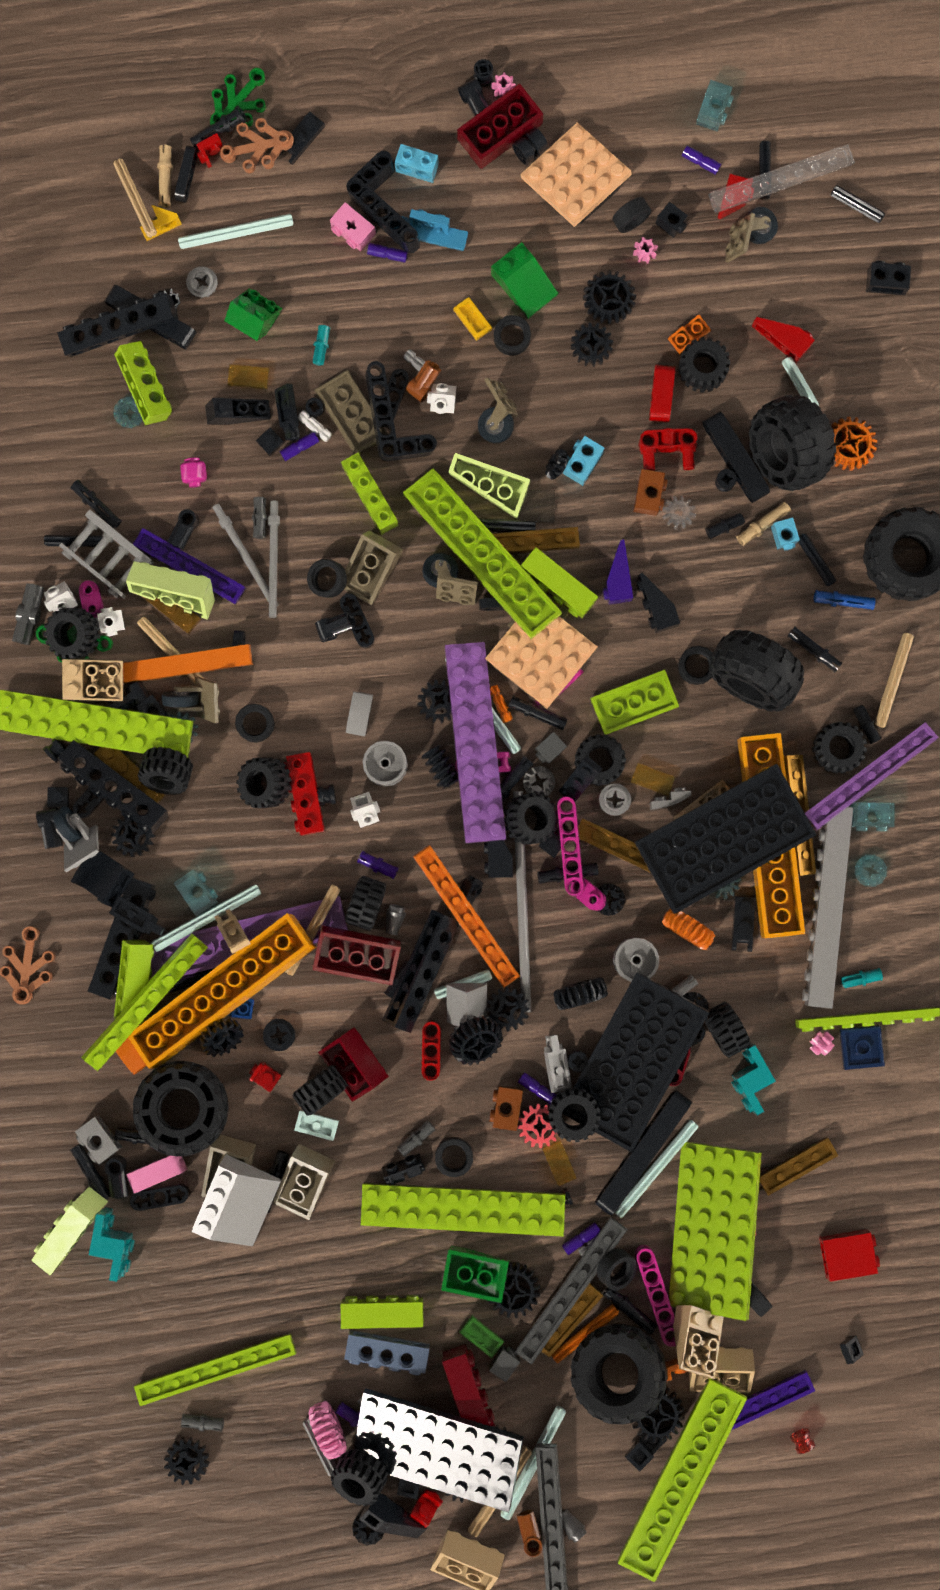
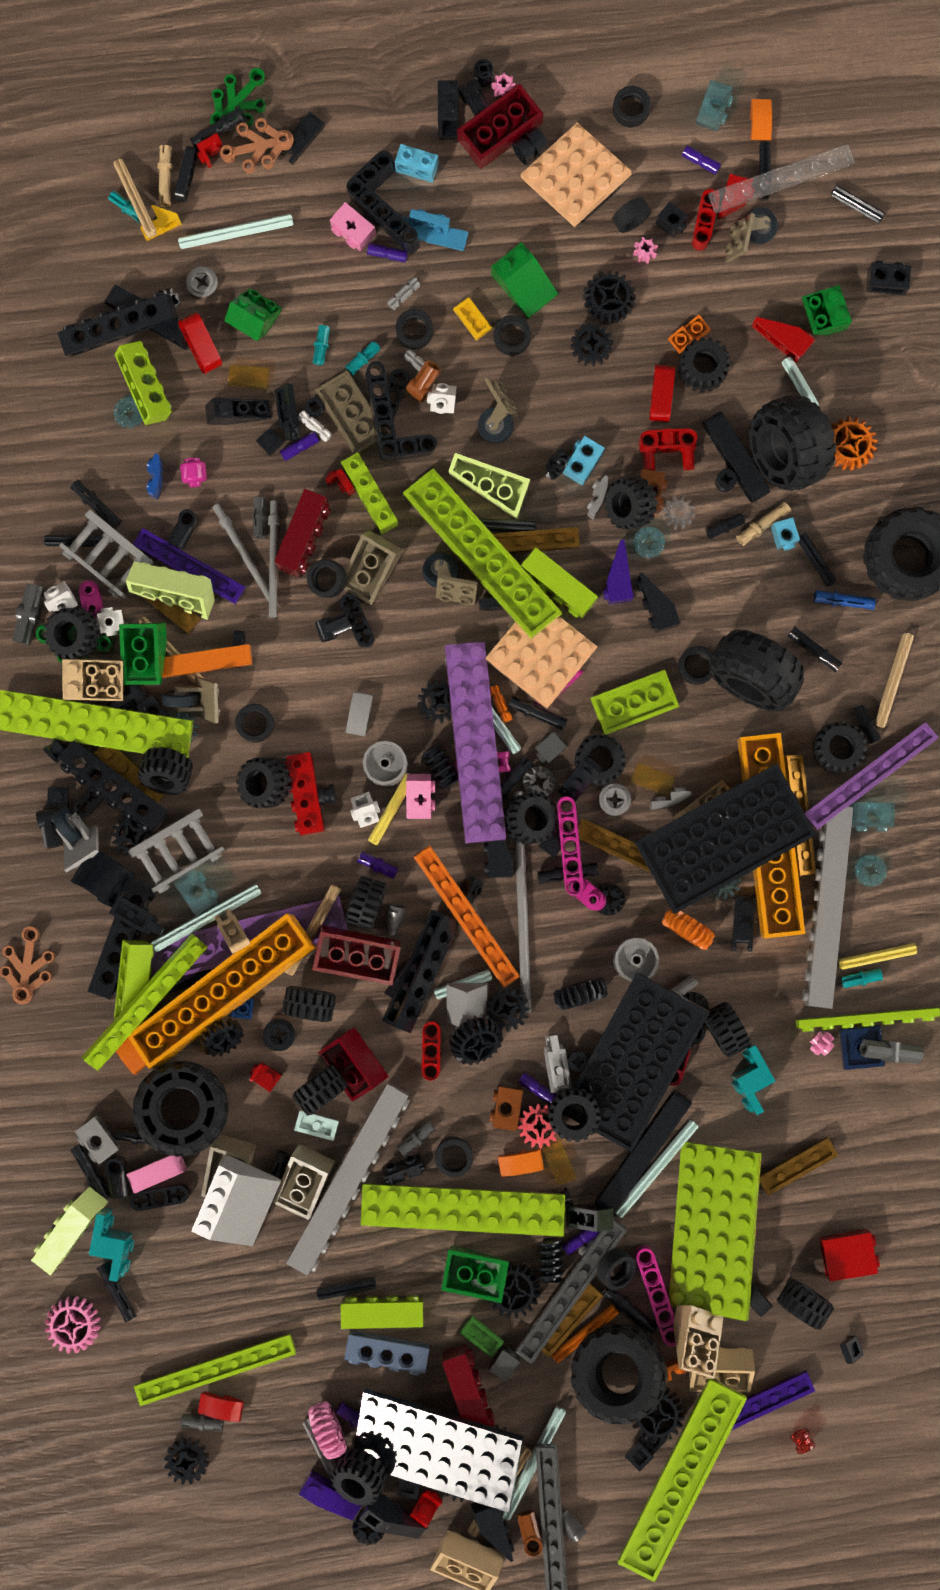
(73, 1341): none -> bright pink gear
(116, 1292): none -> black pin
(124, 204): none -> teal axle
(142, 652): none -> green slope
(155, 469): none -> blue slope
(158, 841): none -> light grey fence
(200, 343): none -> red beam
(221, 1408): none -> red slope
(302, 533): none -> dark red brick
(309, 1004): none -> black tyre
(322, 1494): none -> dark purple slope
(343, 484): none -> red bracket
(346, 1288): none -> black axle
(348, 1178): none -> light grey brick
(362, 357): none -> teal axle
(389, 813): none -> light yellow axle
(403, 293): none -> light grey axle
(414, 314): none -> black tyre
(419, 807): none -> bright pink brick
(447, 109): none -> black panel
(493, 1528): none -> black slope
(520, 1163): none -> orange slope
(551, 1260): none -> black piece
(589, 1217): none -> black brick
(599, 491): none -> light grey slope
(636, 92): none -> black tyre
(641, 498): none -> black tyre
(654, 535): none -> clear light blue gear
(703, 228): none -> red beam
(761, 119): none -> orange slope
(805, 1304): none -> black tyre
(827, 311): none -> green slope
(877, 956): none -> light yellow axle
(891, 1051): none -> dark grey piece

